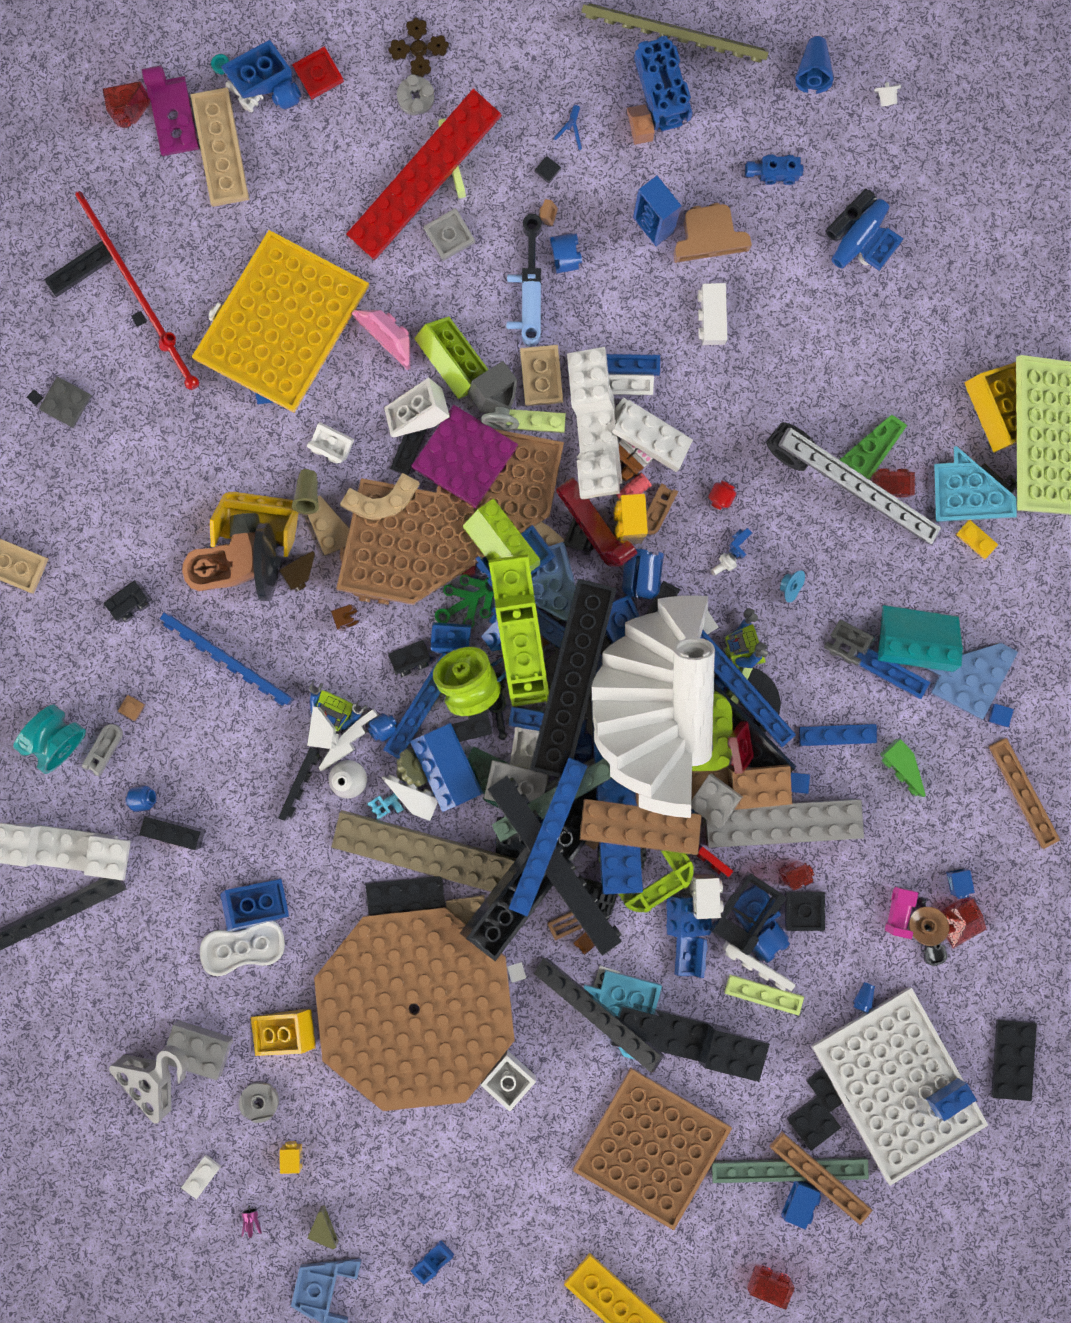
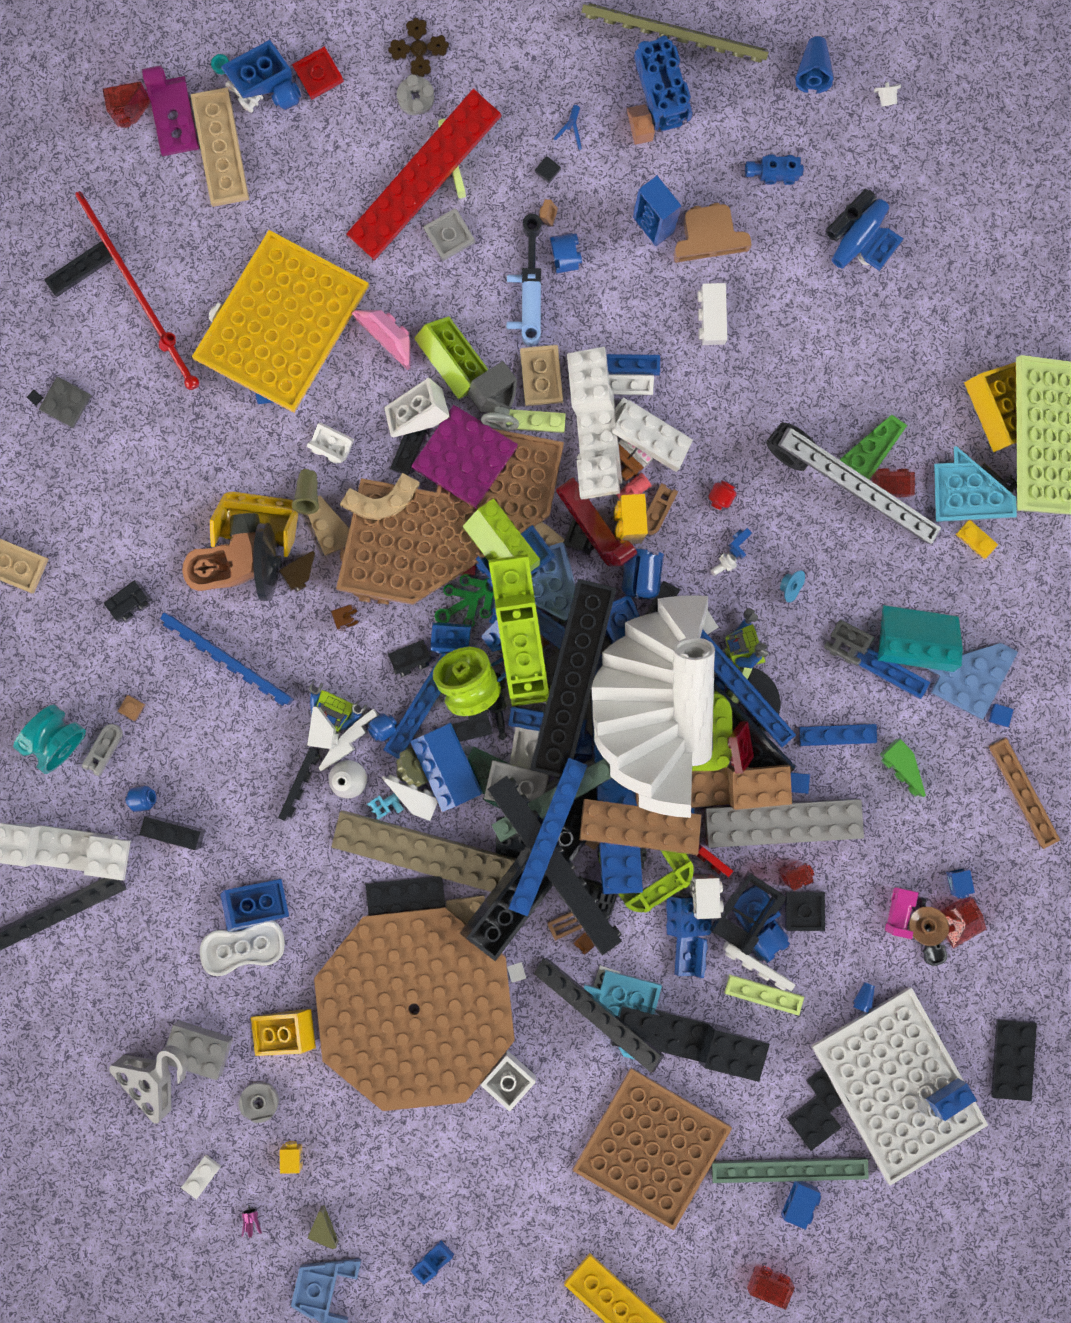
(139, 318): black window -> none
(715, 801): light grey plate -> none
(821, 1178): medium nougat tile -> none

